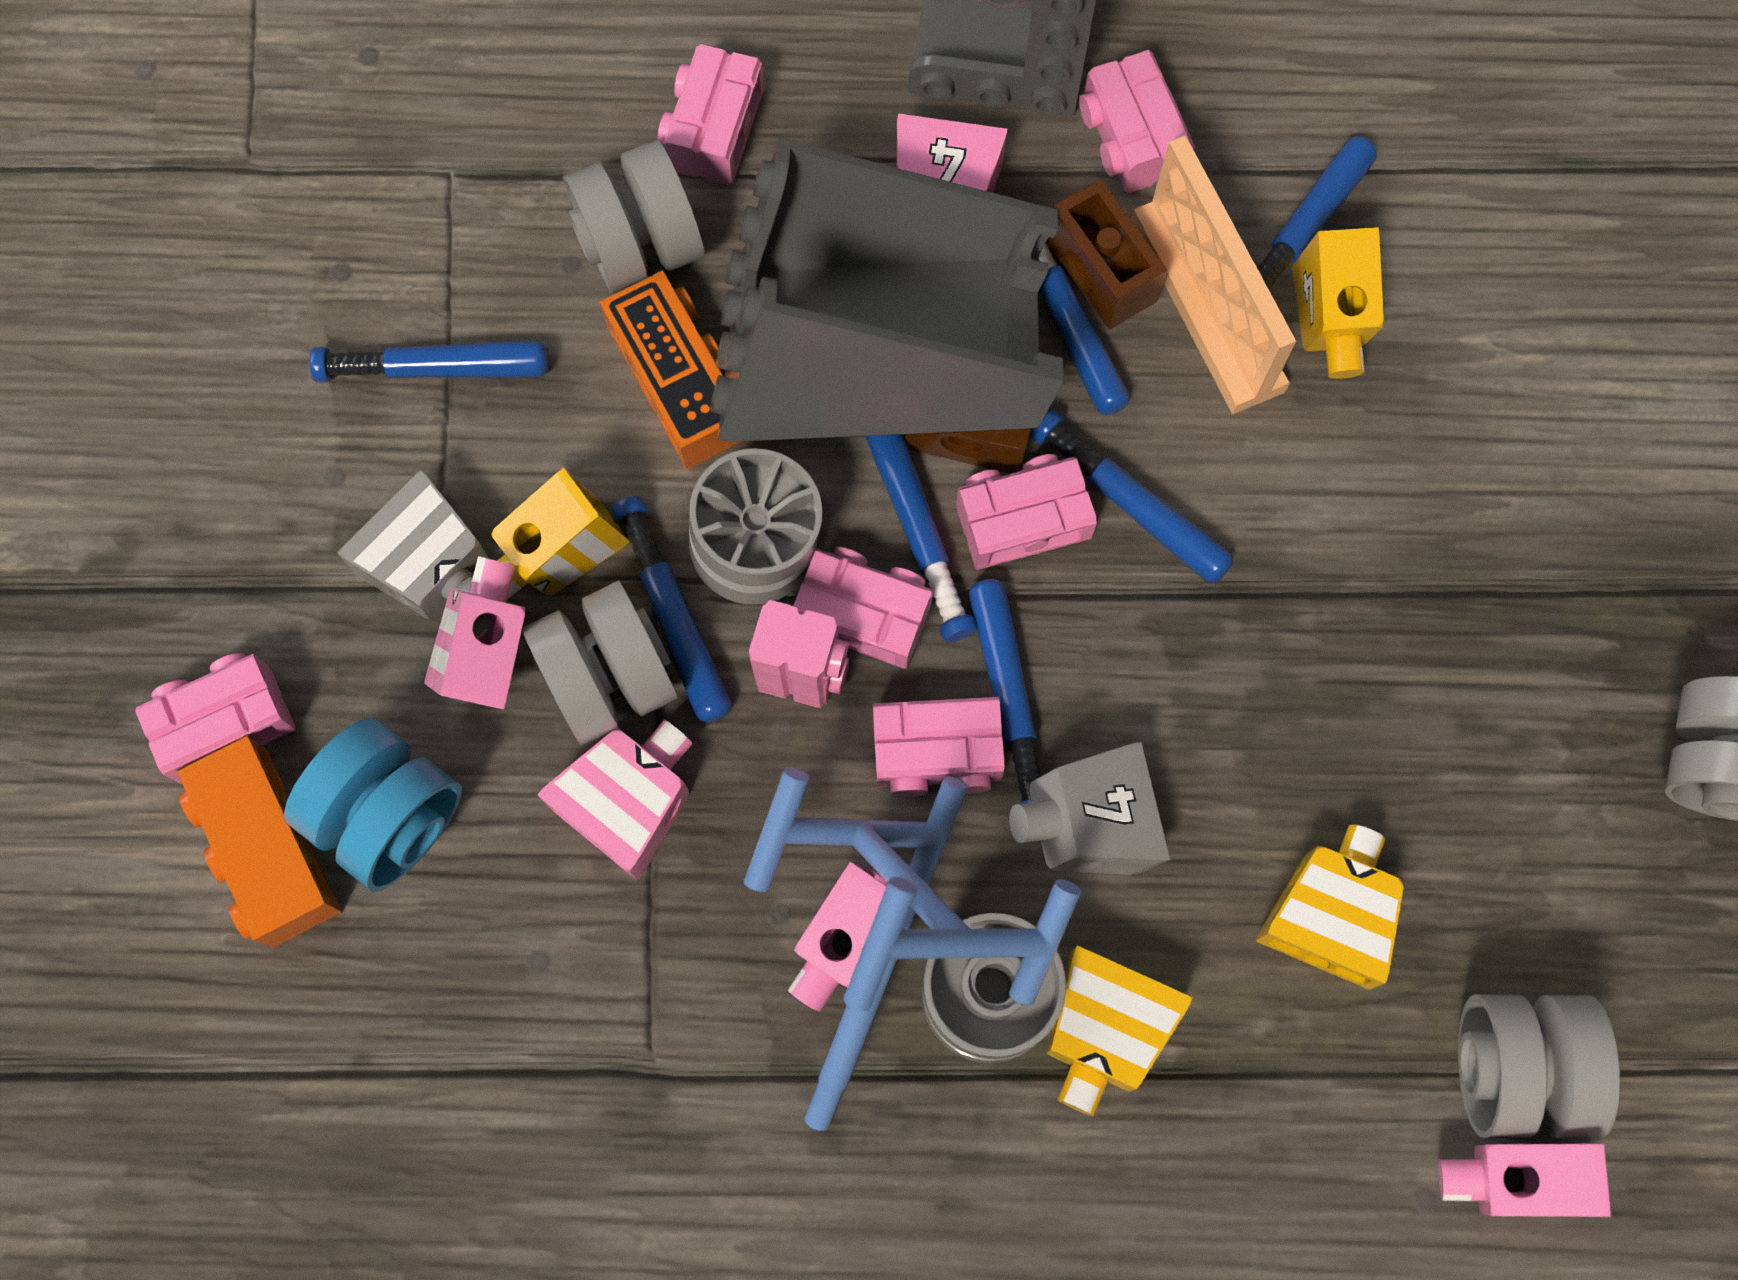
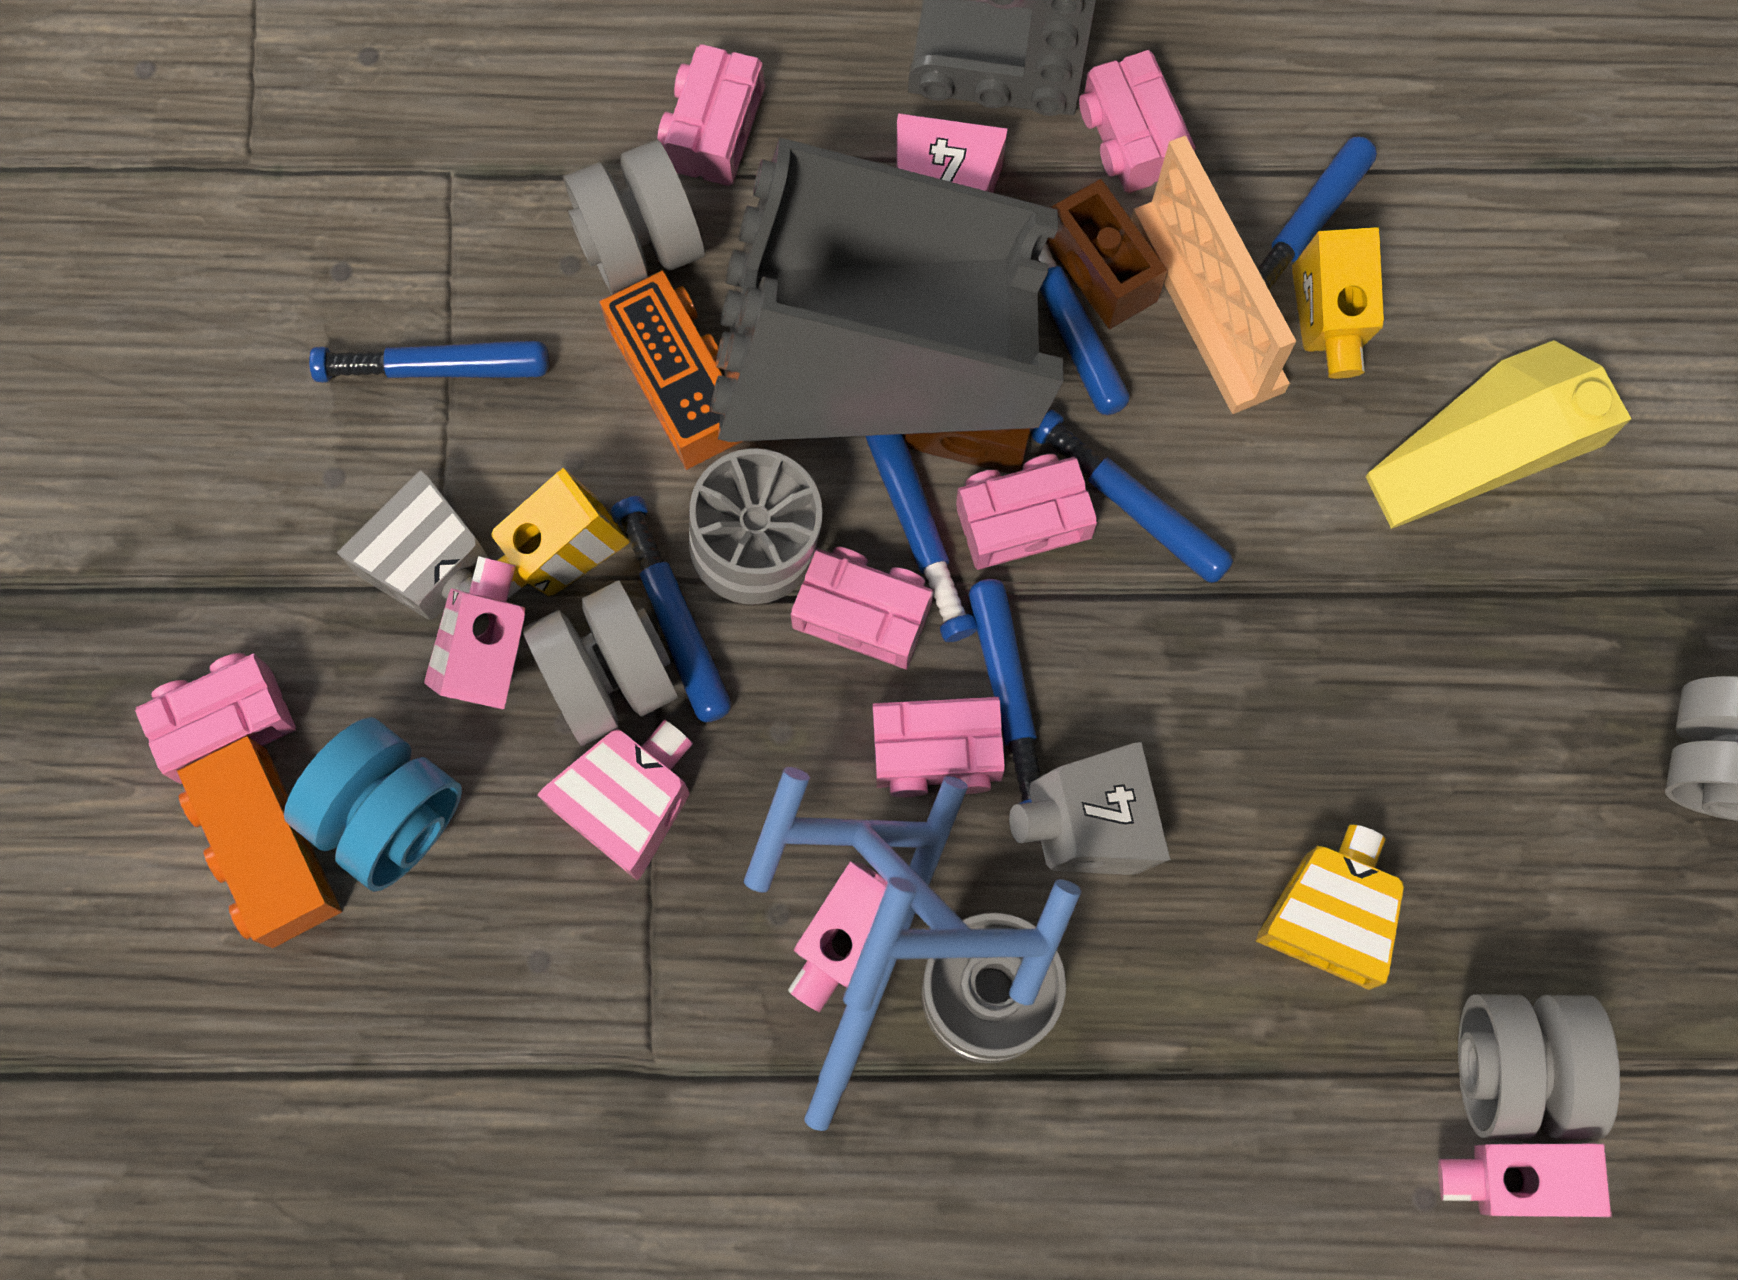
(798, 654): bright pink brick -> none
(1110, 1027): torso -> none
(1501, 429): none -> light yellow wedge

